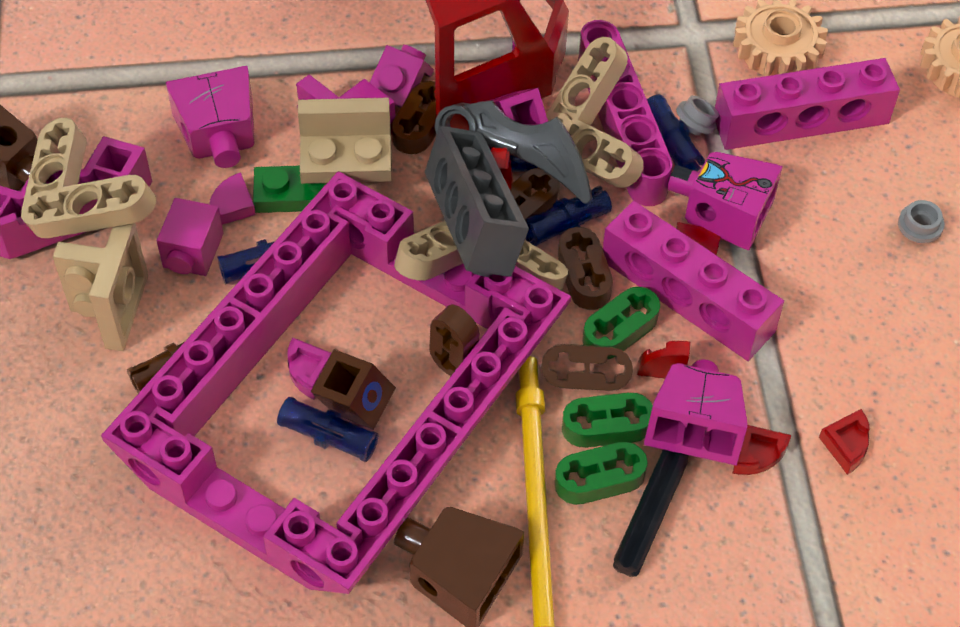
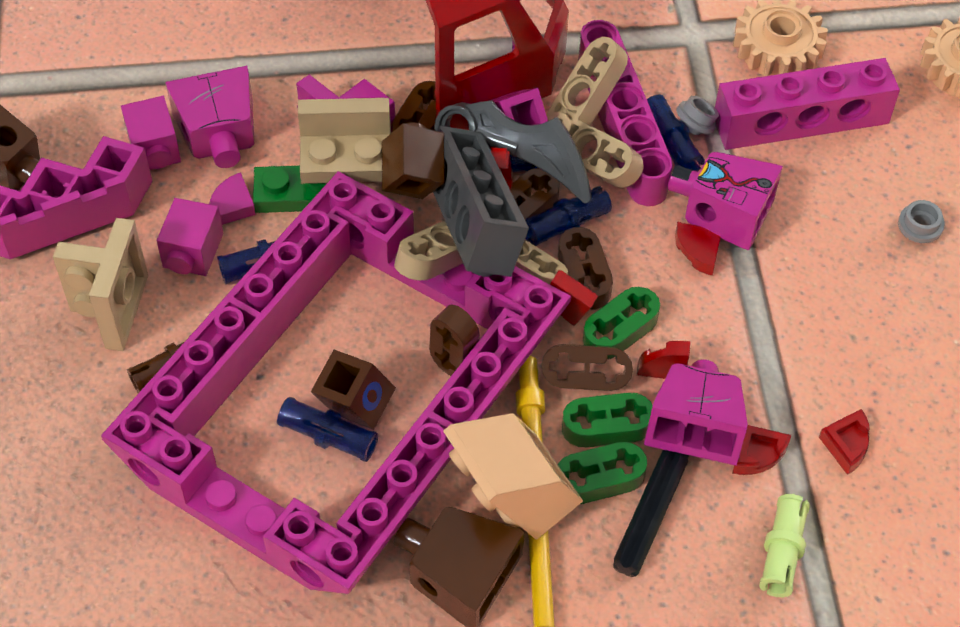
(55, 207): tan beam -> none
(151, 127): none -> dark pink brick
(305, 364): dark pink tile -> none
(400, 72): dark pink bracket -> none
(413, 161): none -> reddish brown brick
(512, 472): none -> light nougat slope
(581, 297): none -> red tile
(692, 280): dark pink brick -> none
(784, 545): none -> yellowish green pin

